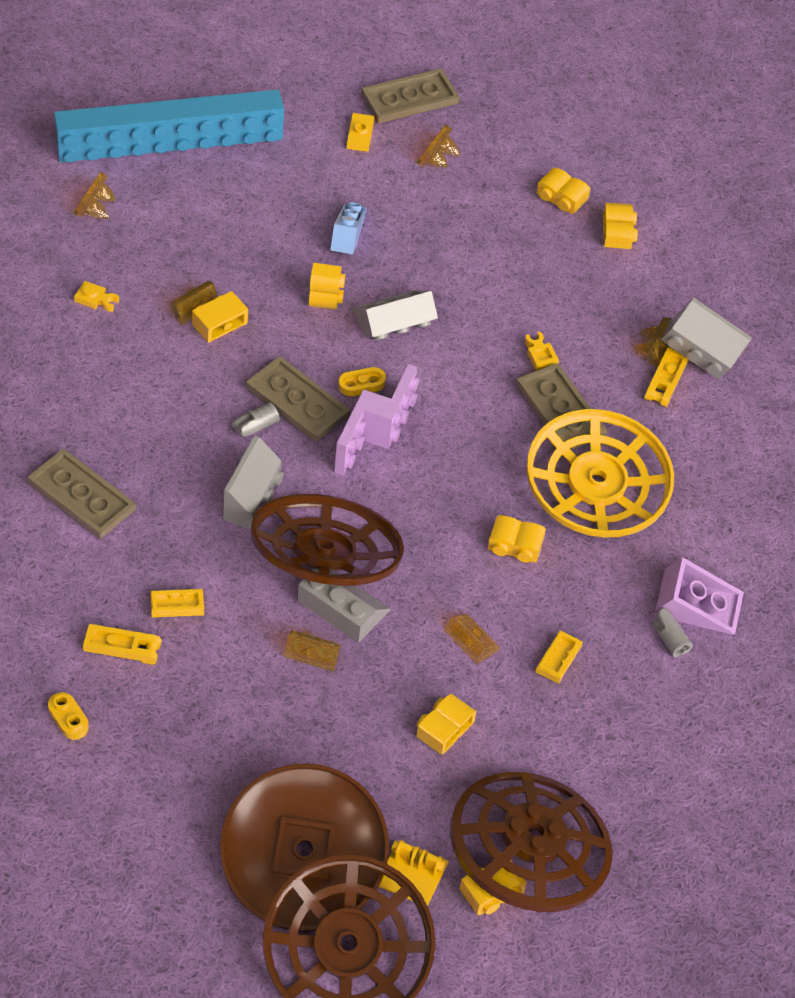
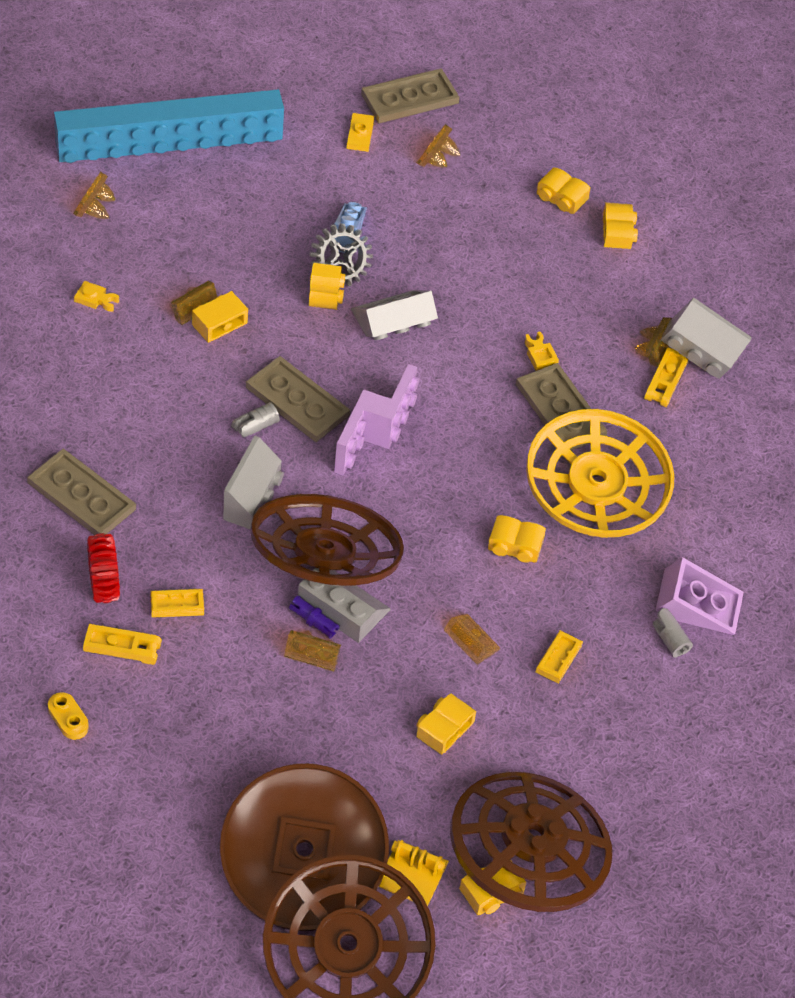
(103, 568): none -> red gear
(314, 617): none -> dark purple pin
(350, 250): none -> light grey gear
(361, 380): yellow plate -> none

